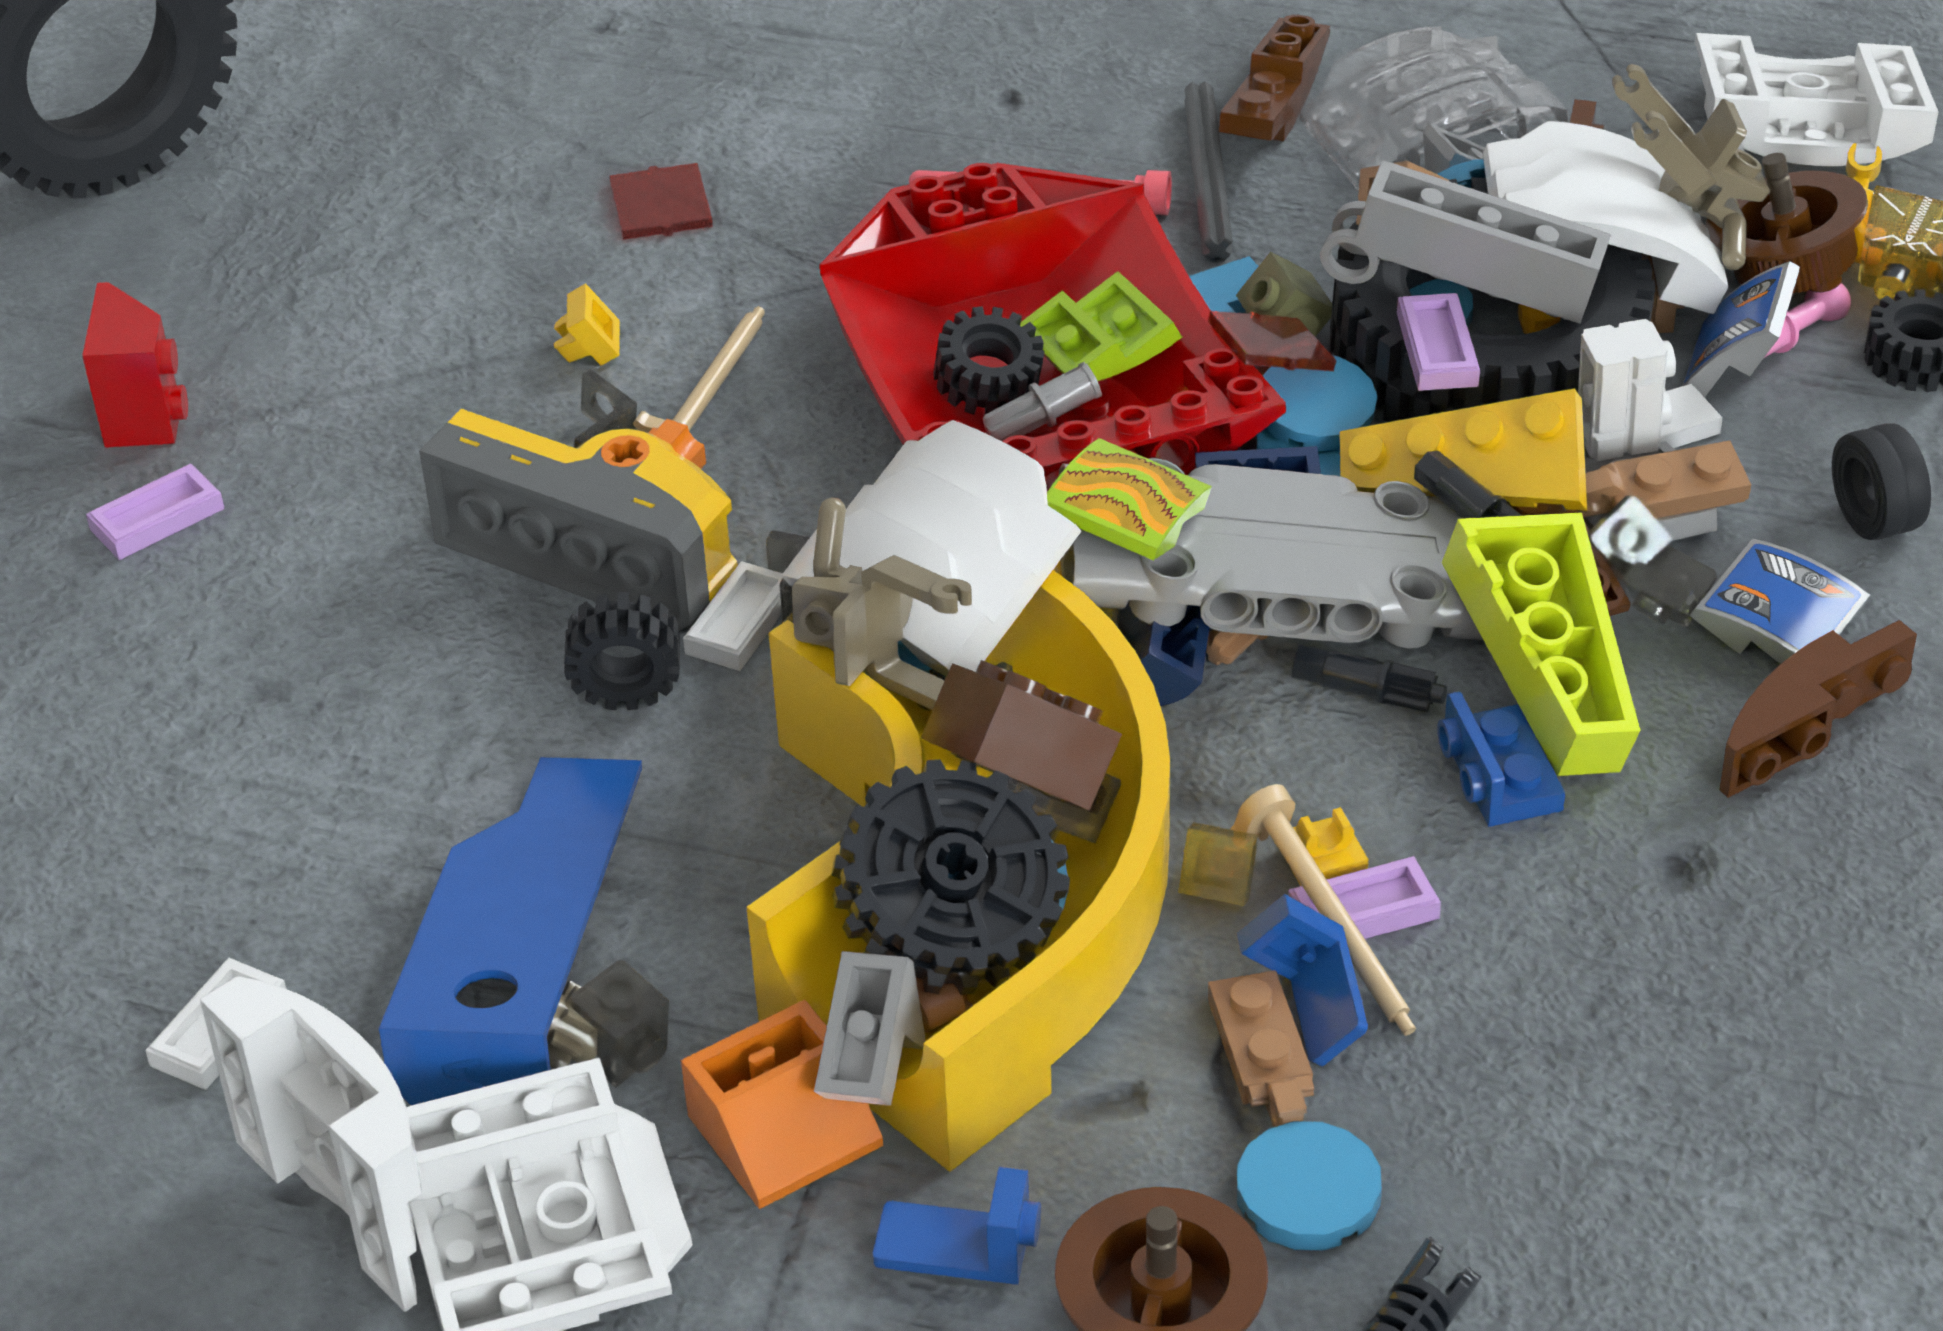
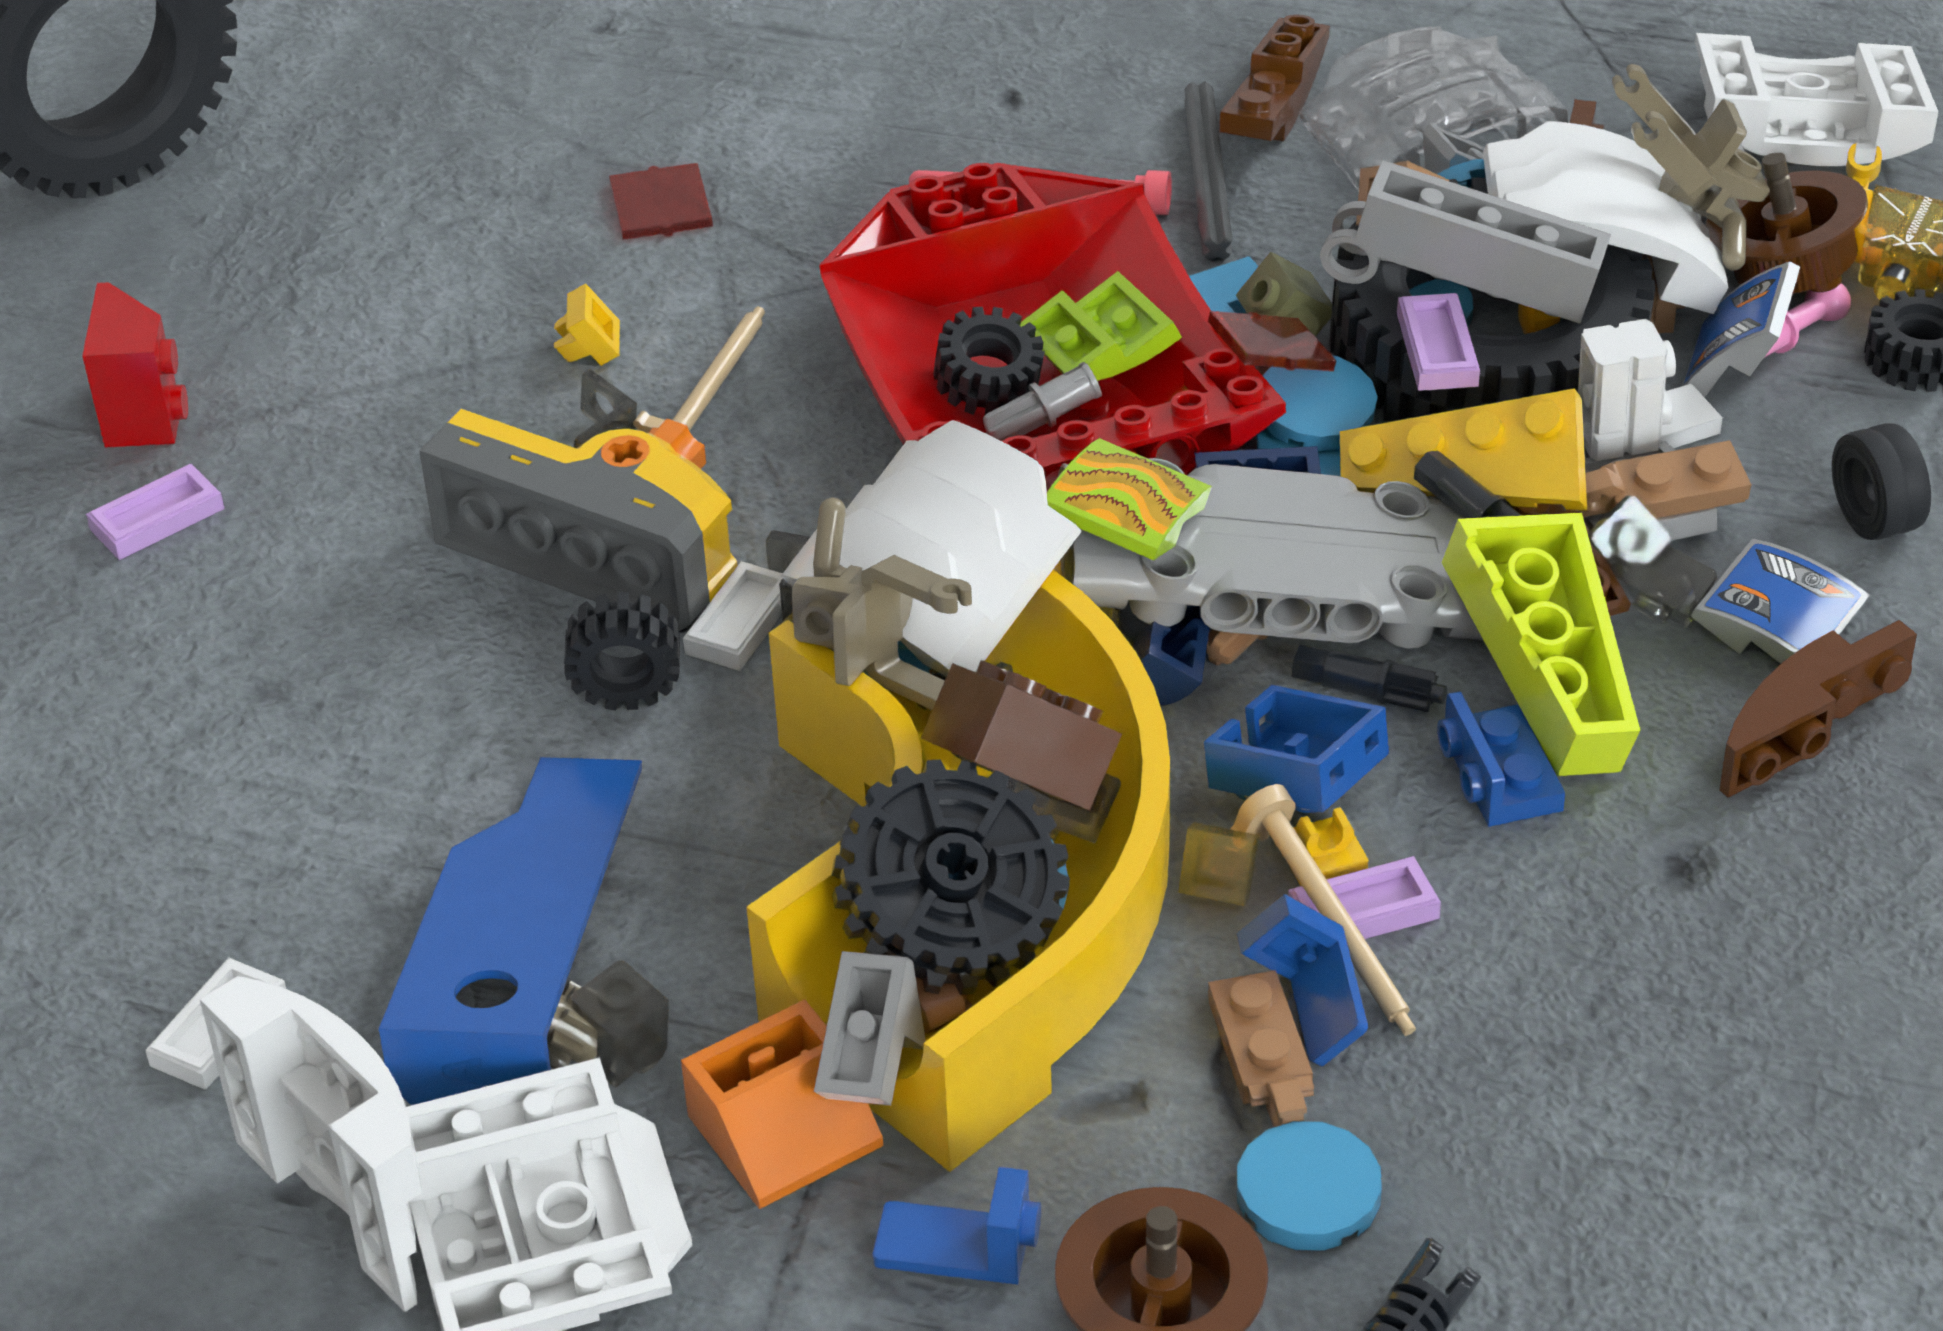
(1306, 744): none -> blue piece

